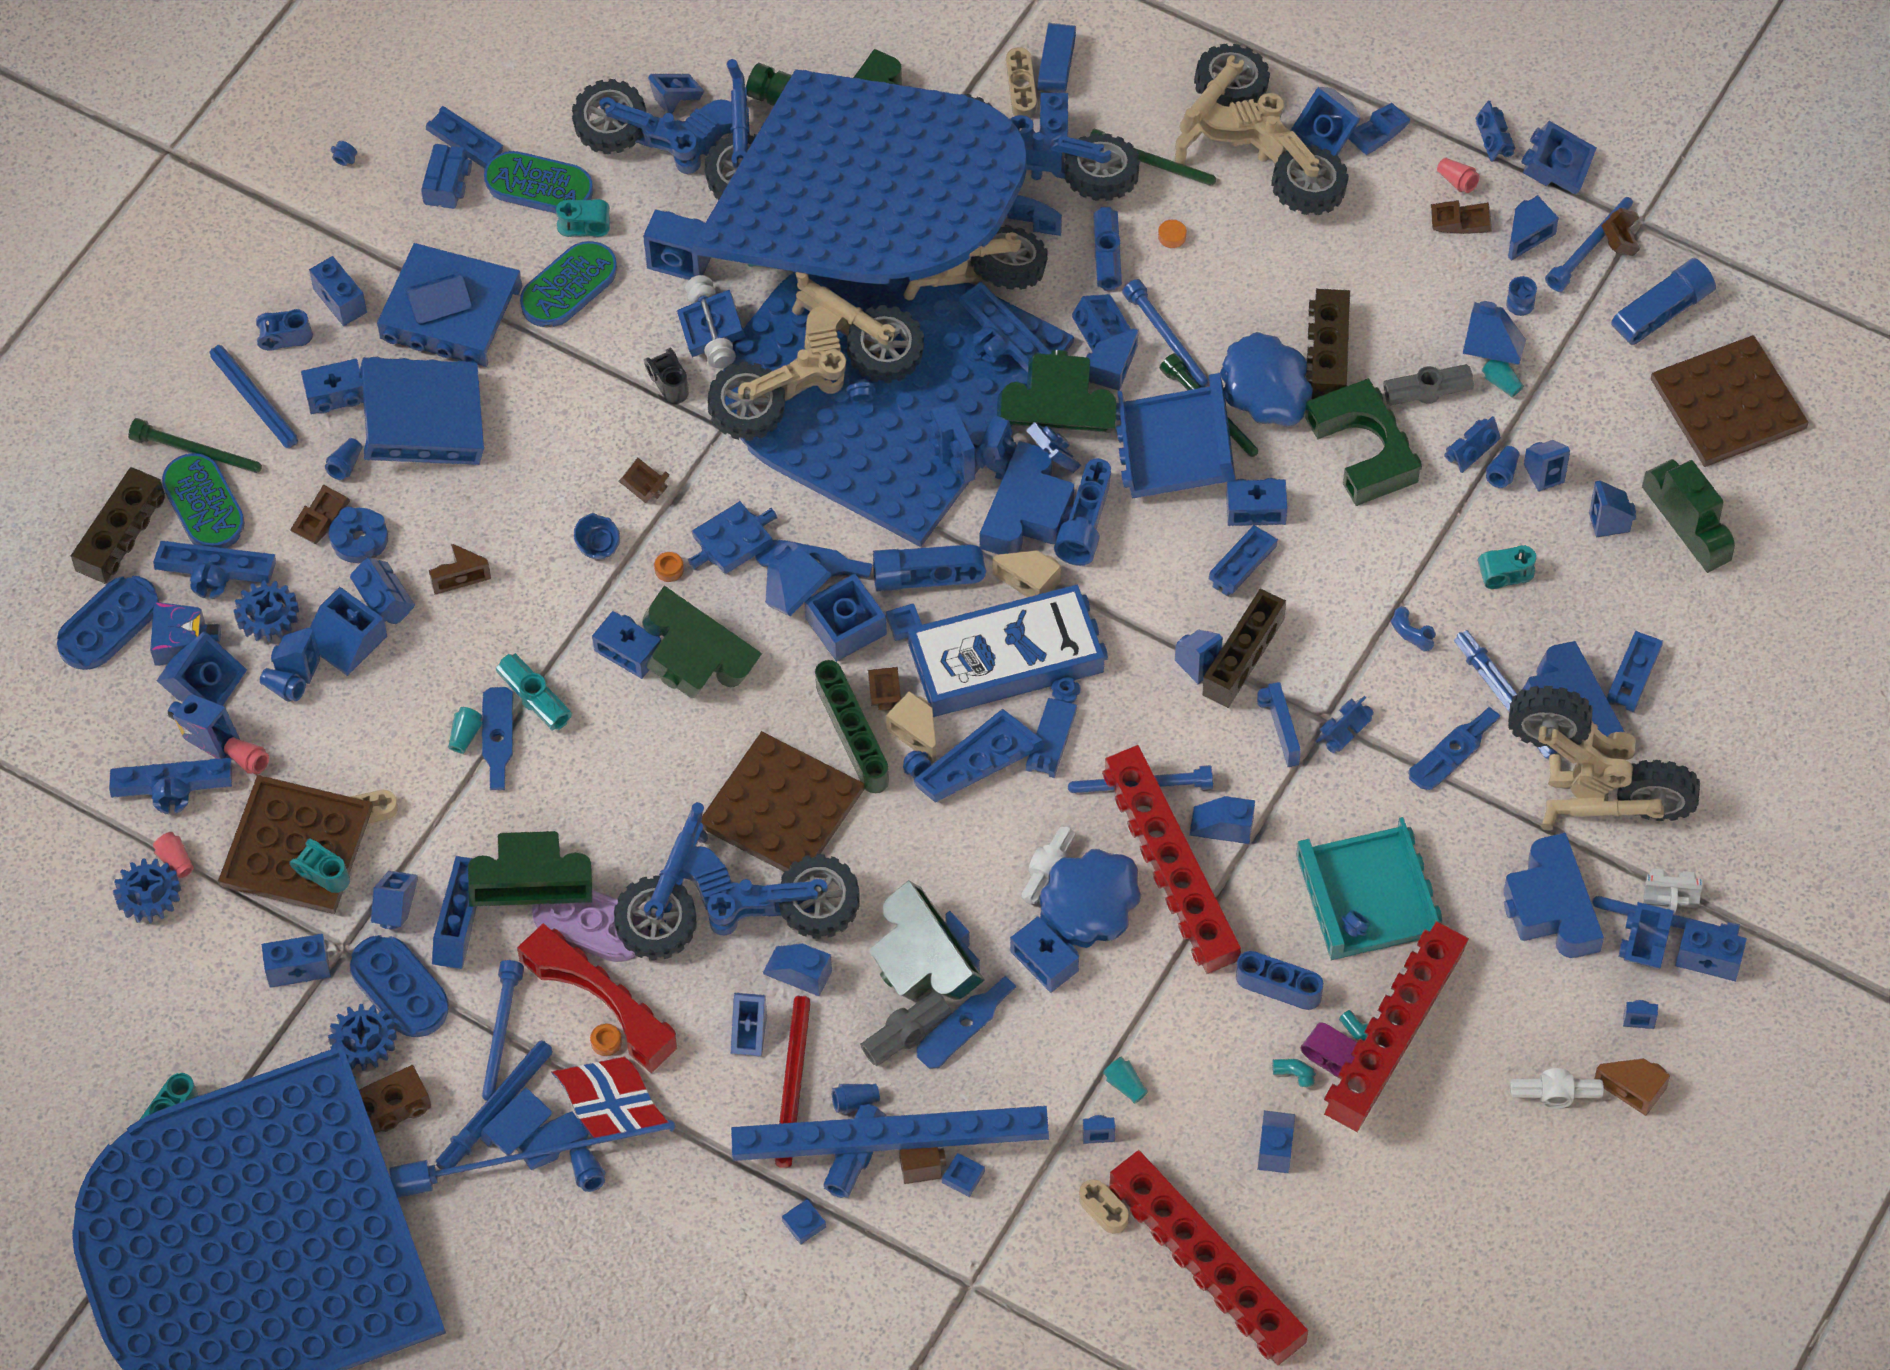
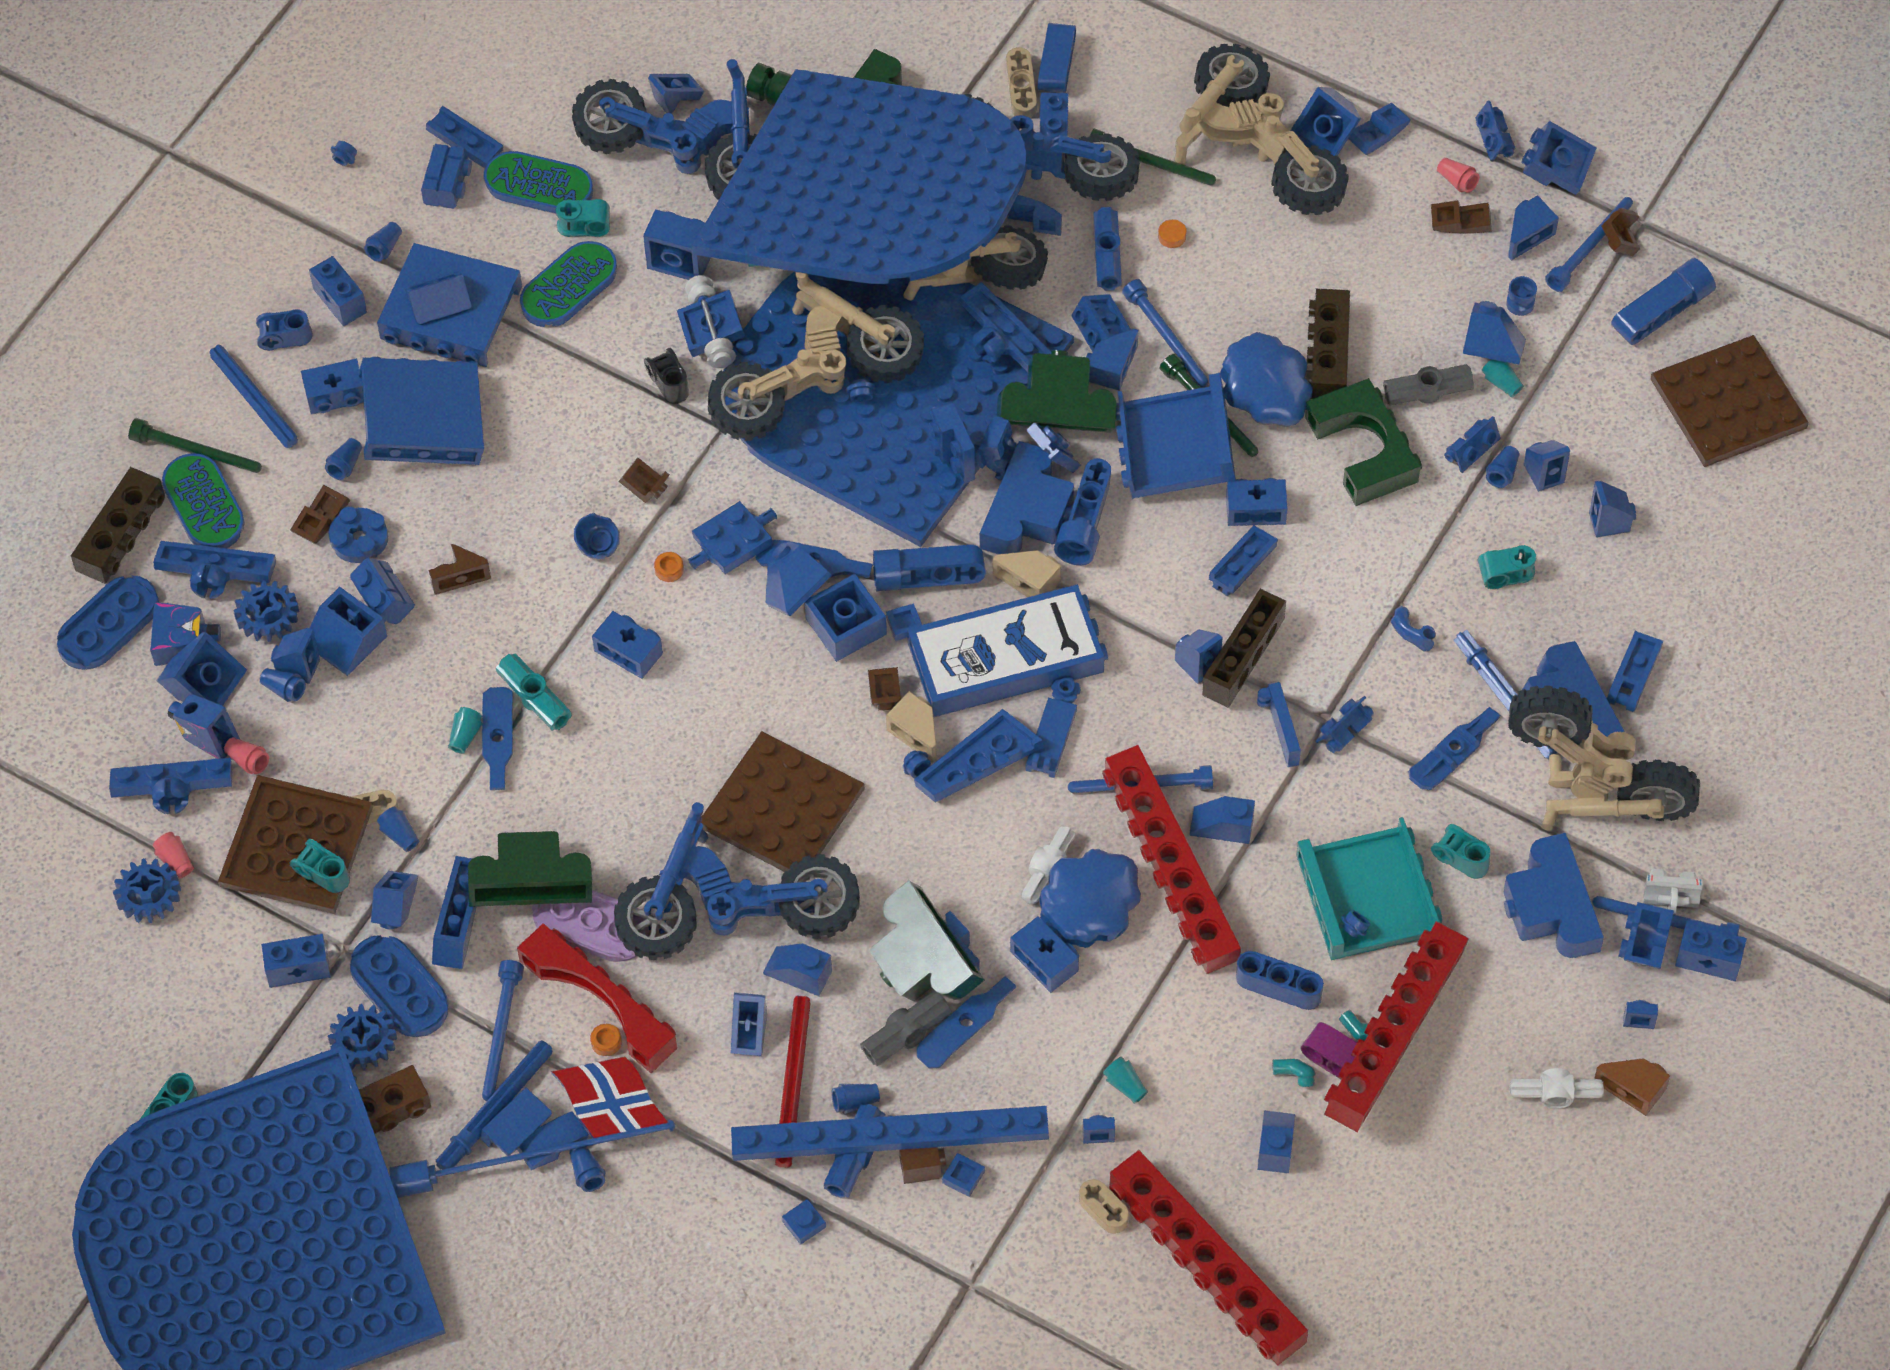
(382, 242): none -> blue cone
(398, 829): none -> blue cone
(694, 646): dark green brick -> none
(851, 714): dark green beam -> none
(1458, 848): none -> teal piece
(1692, 510): dark green brick -> none

